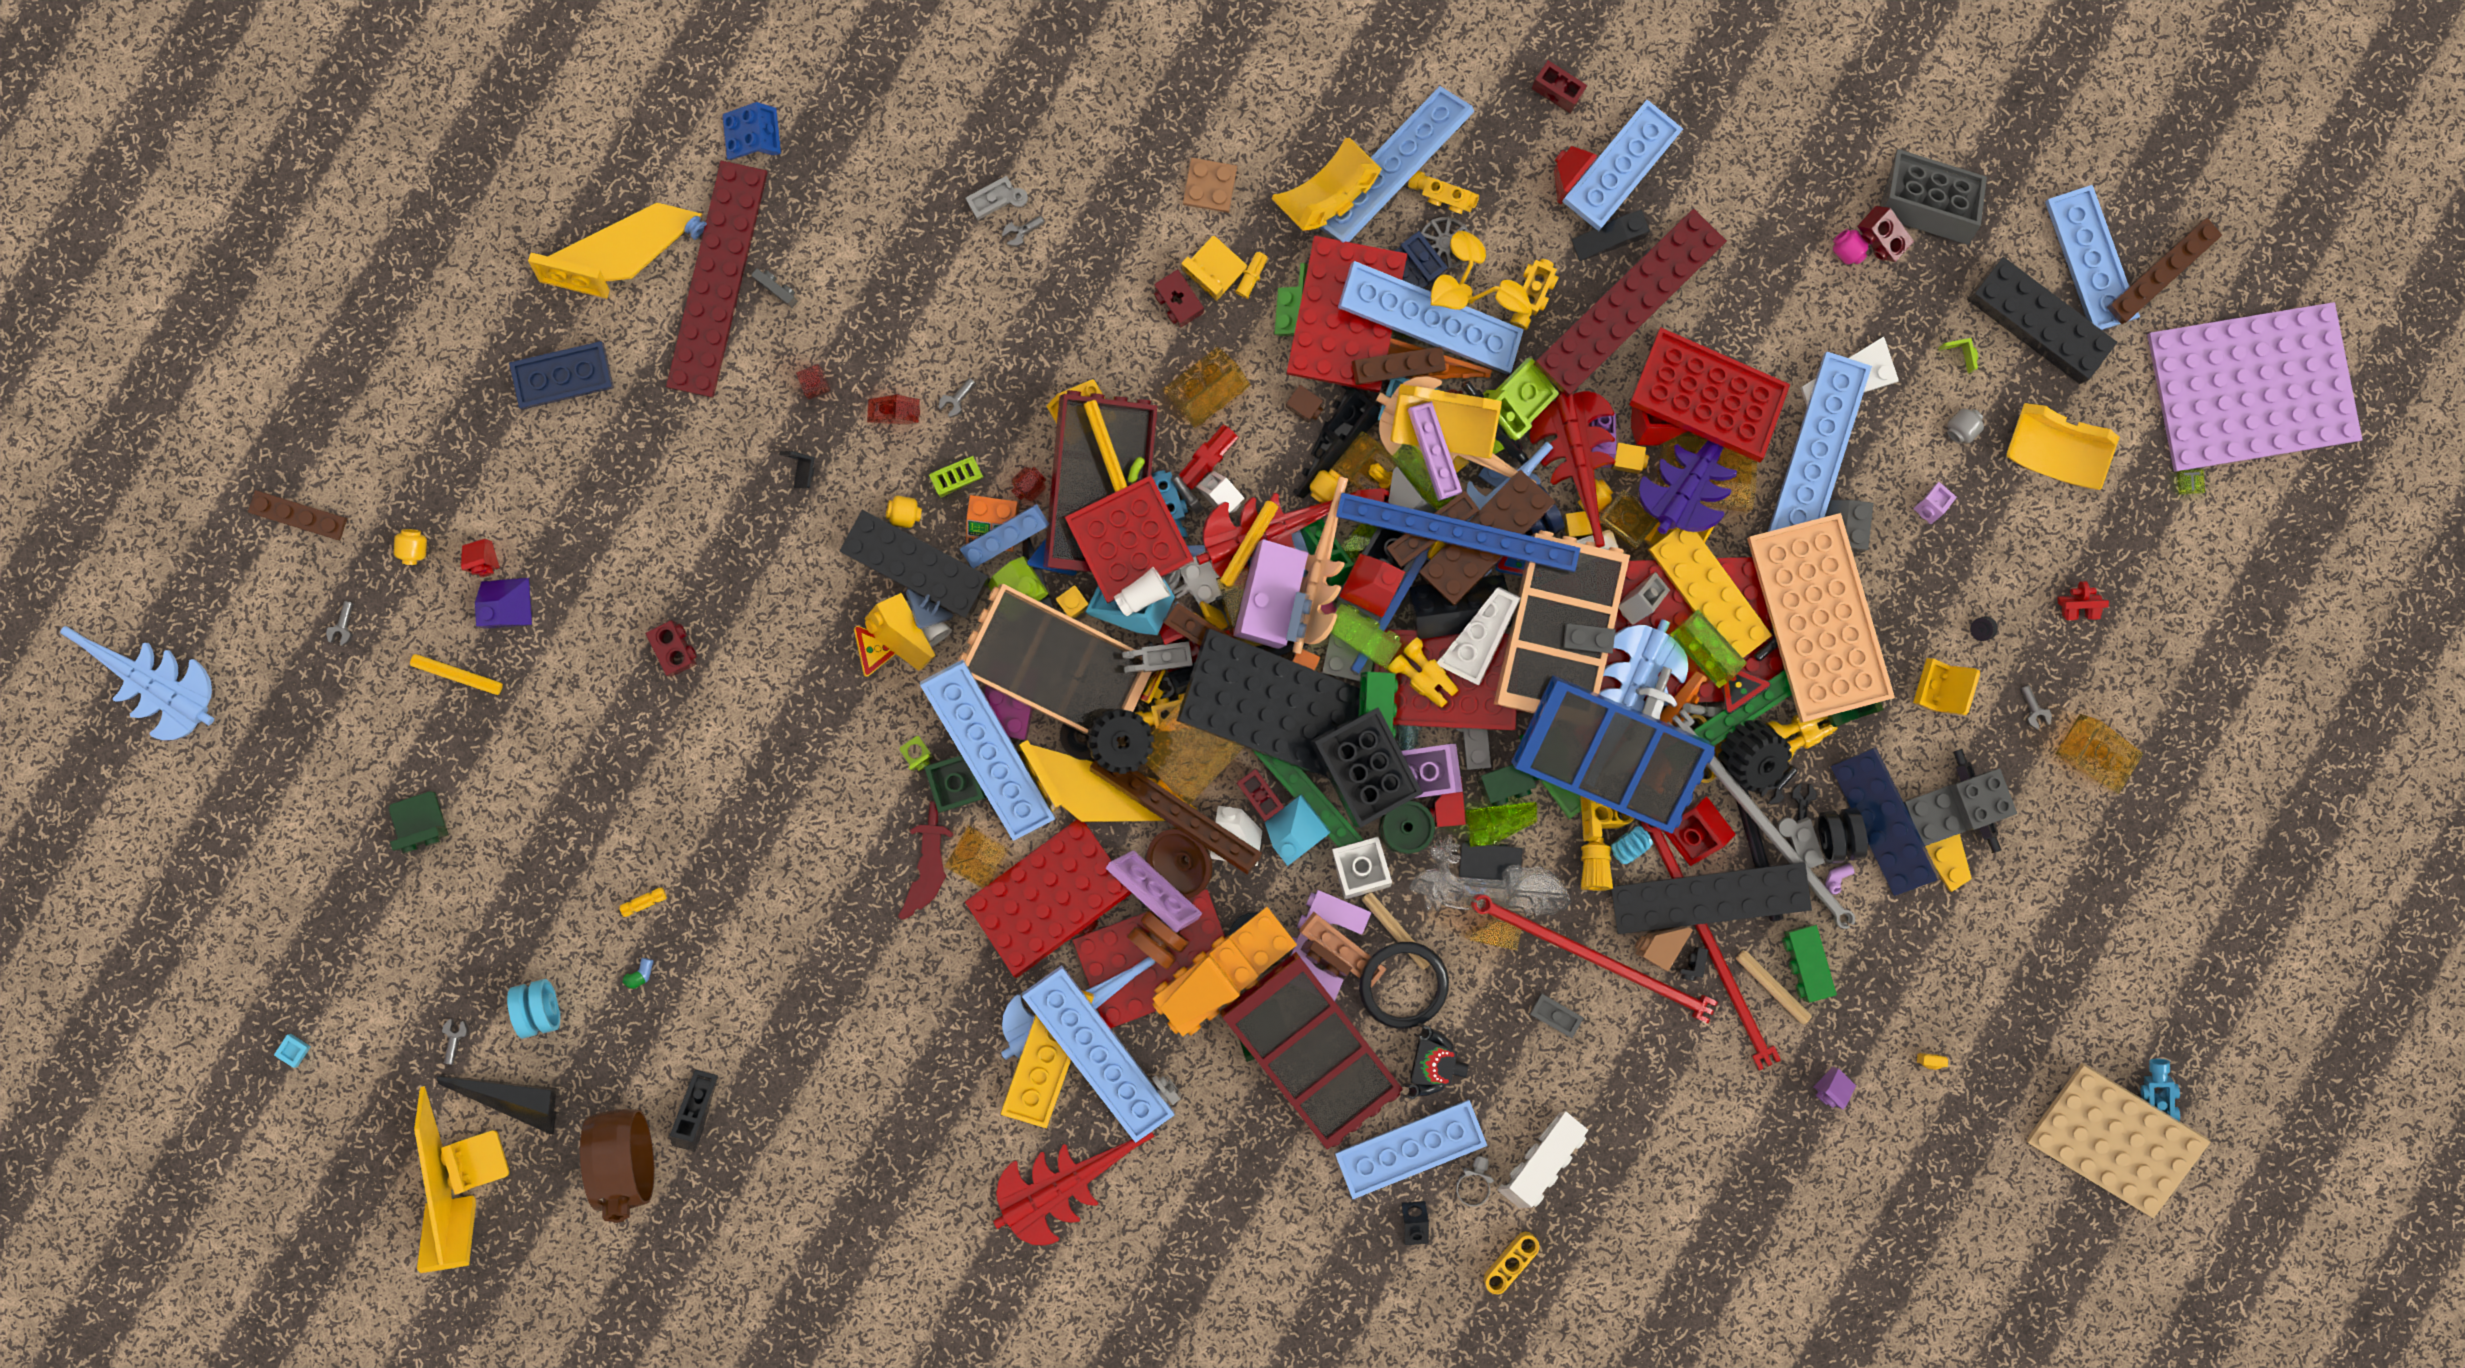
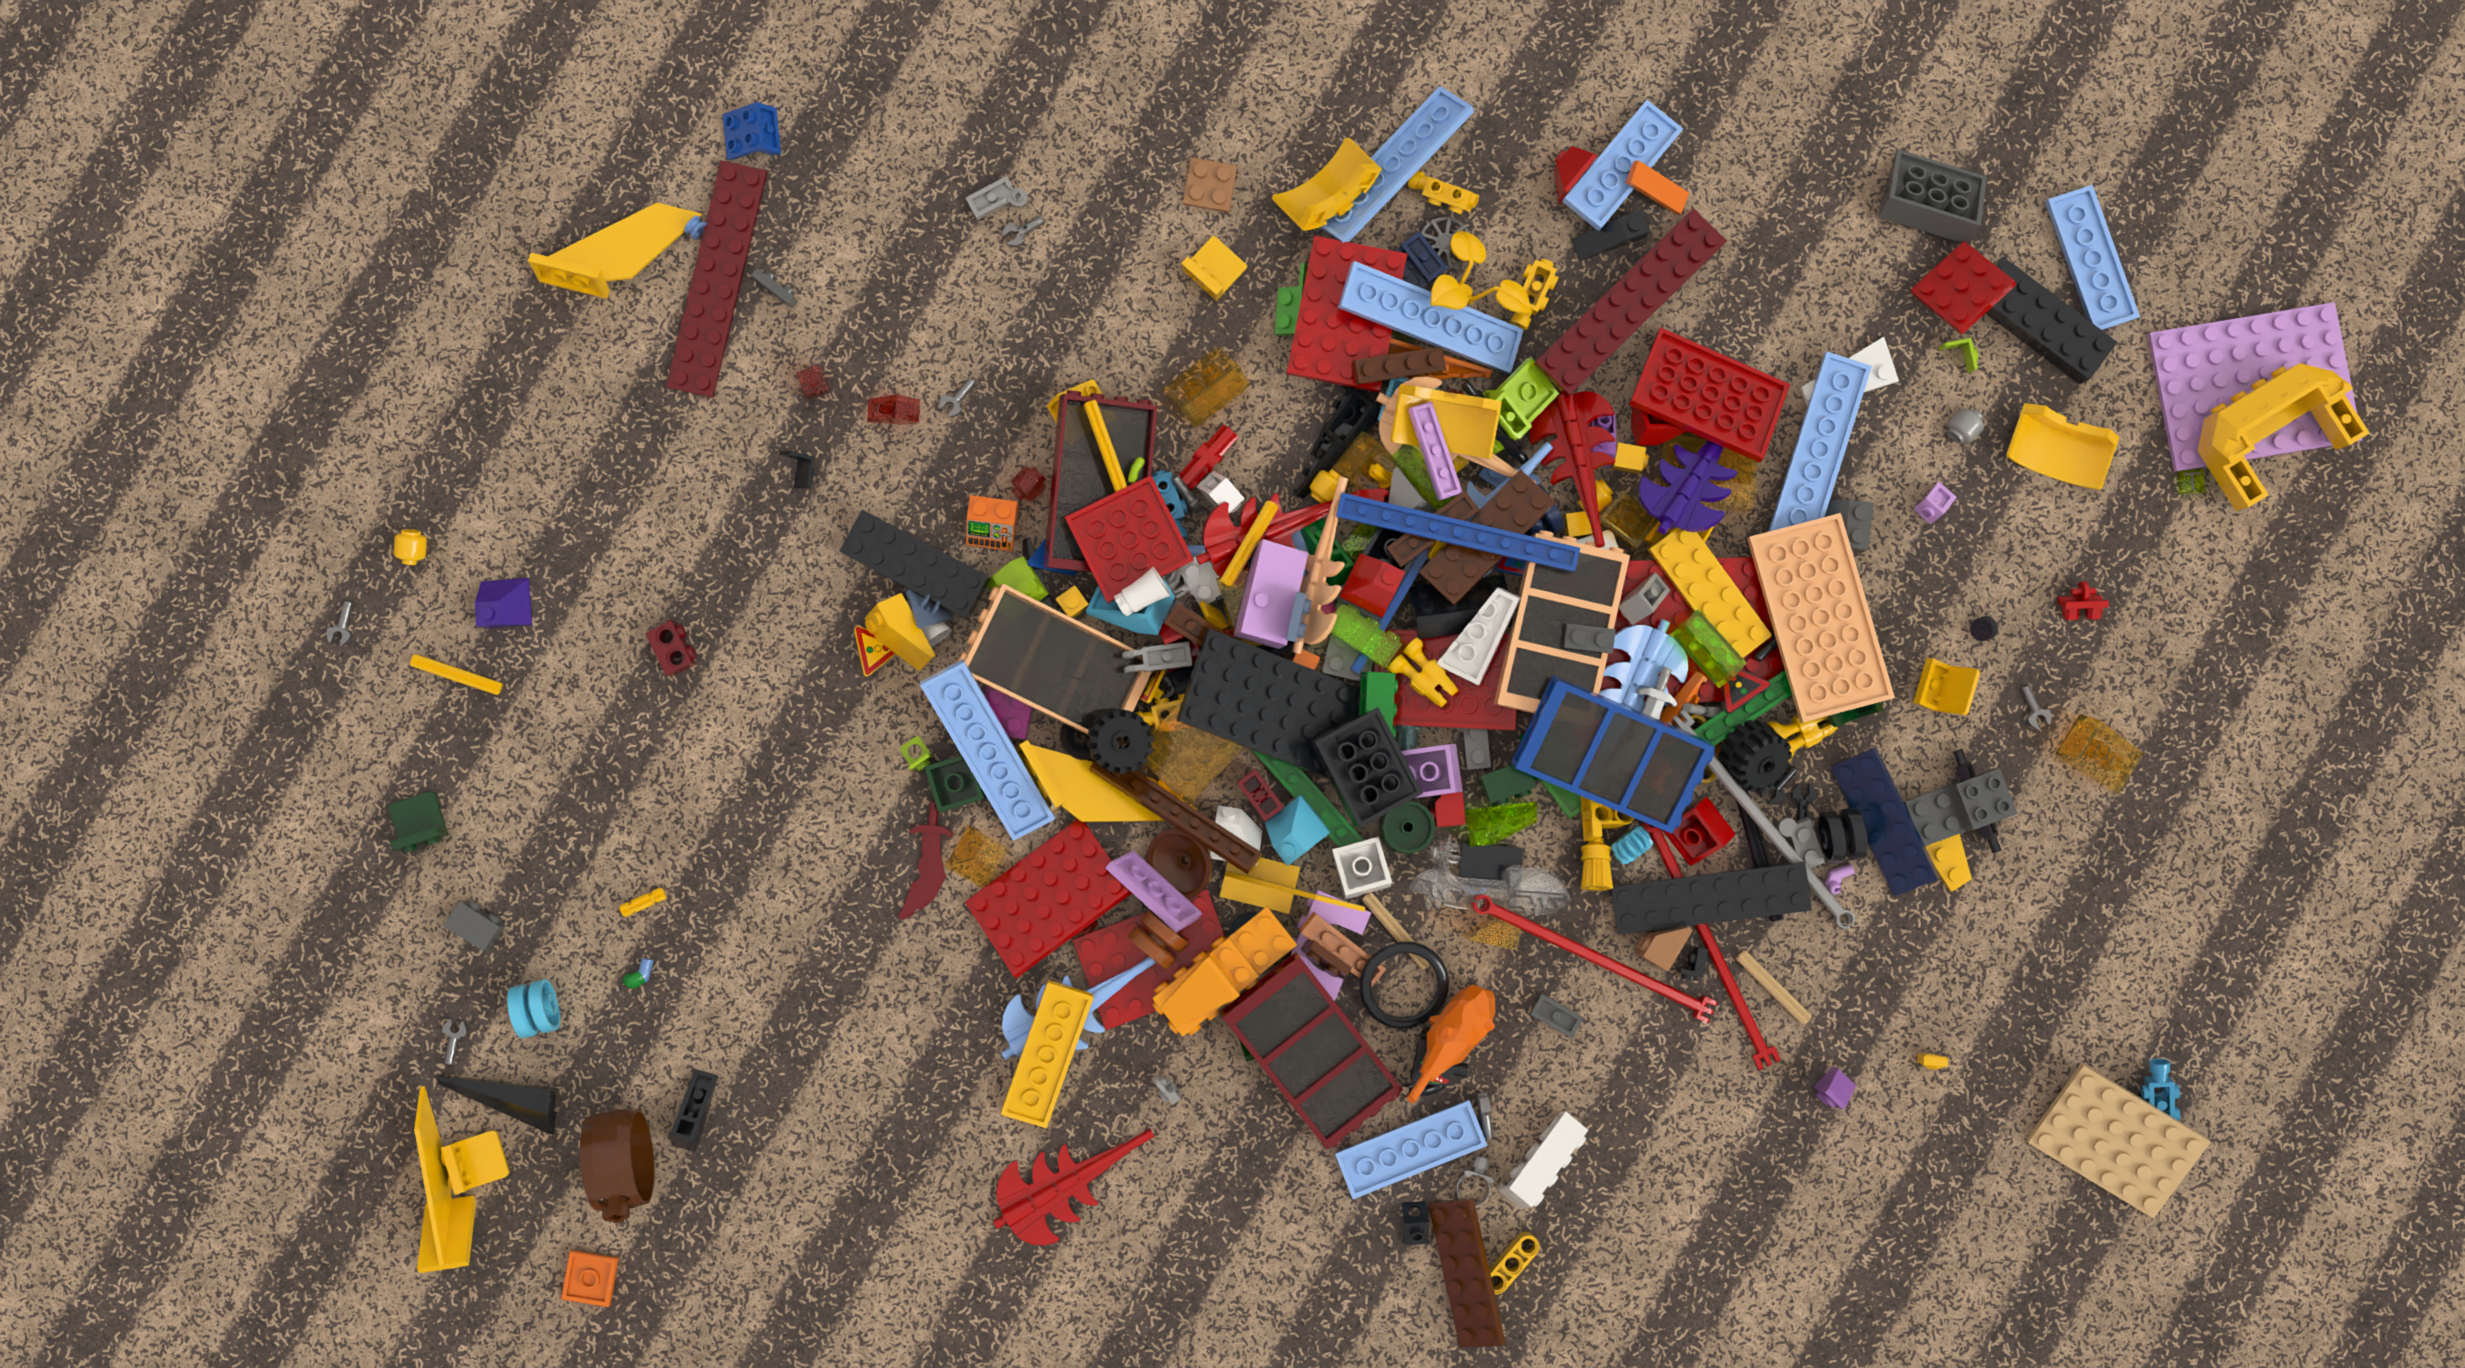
(181, 702): light blue animal -> none
(292, 1050): medium azure plate -> none
(297, 515): reddish brown plate -> none
(475, 925): none -> dark grey brick
(479, 558): red slope -> none
(561, 375): dark blue plate -> none
(590, 1278): none -> orange plate
(903, 511): yellow head -> none
(952, 468): lime slope -> none
(1004, 536): medium blue plate -> none
(1098, 1053): light blue plate -> none
(1176, 285): dark red brick -> none
(1251, 275): yellow axle -> none
(1271, 886): none -> yellow piece
(1305, 404): reddish brown brick -> none
(1455, 1033): none -> orange piece
(1466, 1273): none -> reddish brown plate
(1485, 1109): none -> flat silver bar
(1559, 86): dark red brick -> none
(1657, 187): none -> orange tile
(1809, 963): green brick -> none
(1850, 247): dark pink head -> none
(1885, 234): dark red brick -> none
(1963, 287): none -> red plate
(2164, 271): reddish brown plate -> none
(2265, 409): none -> yellow wedge

